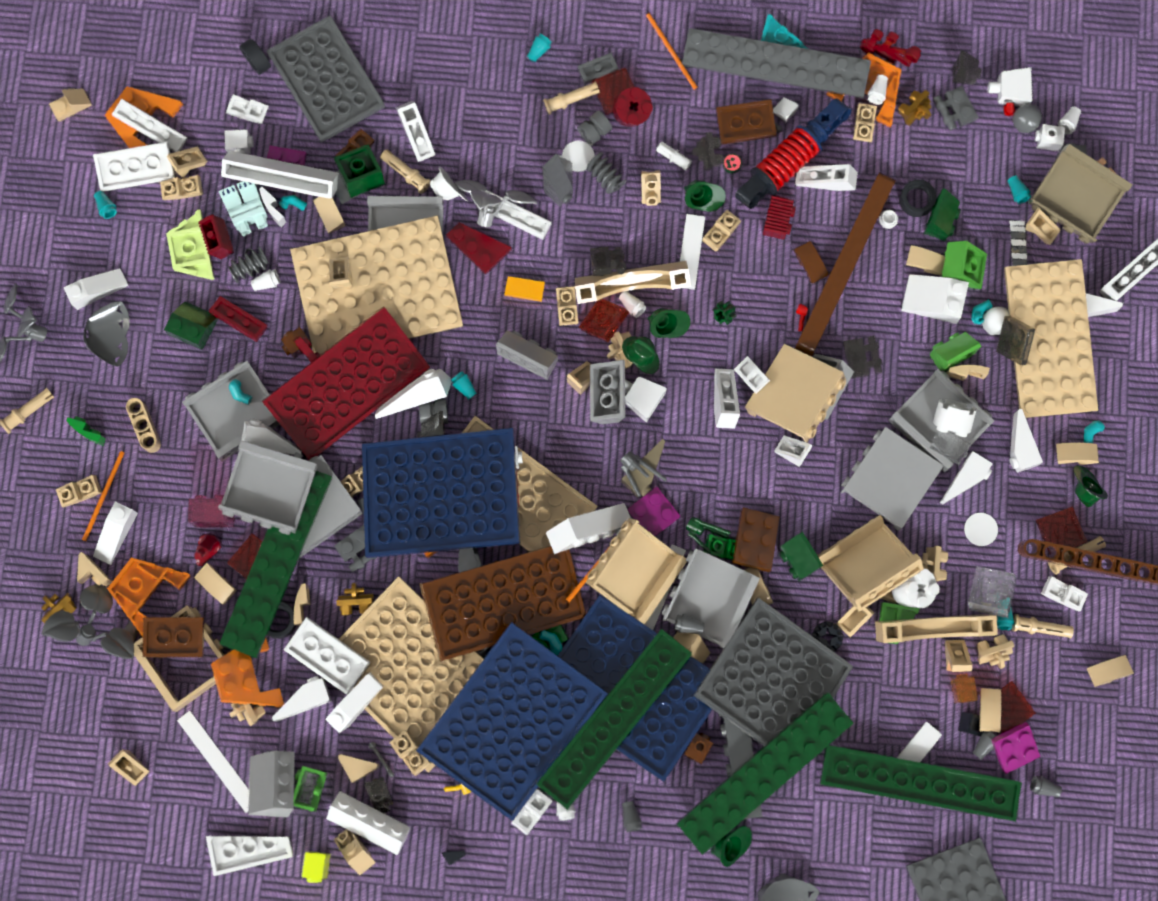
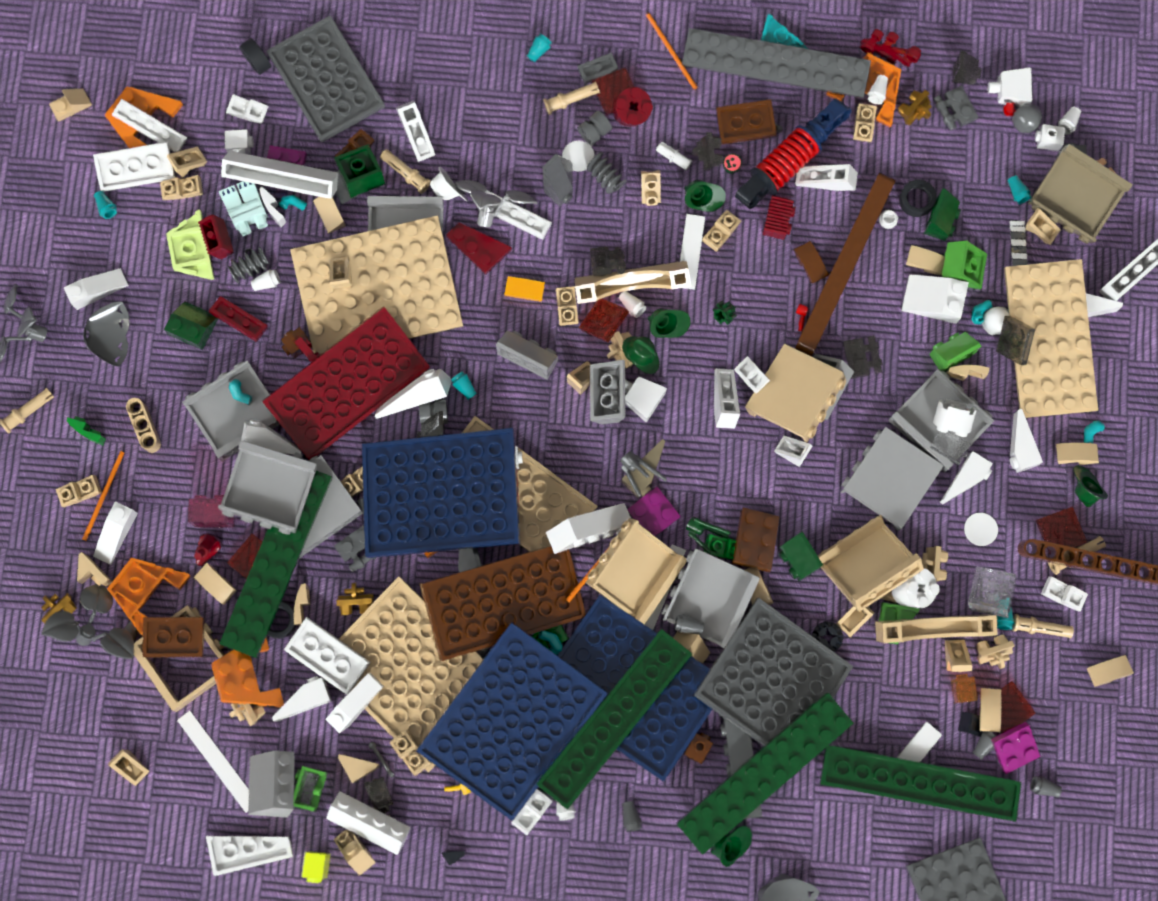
(785, 109): white slope -> none

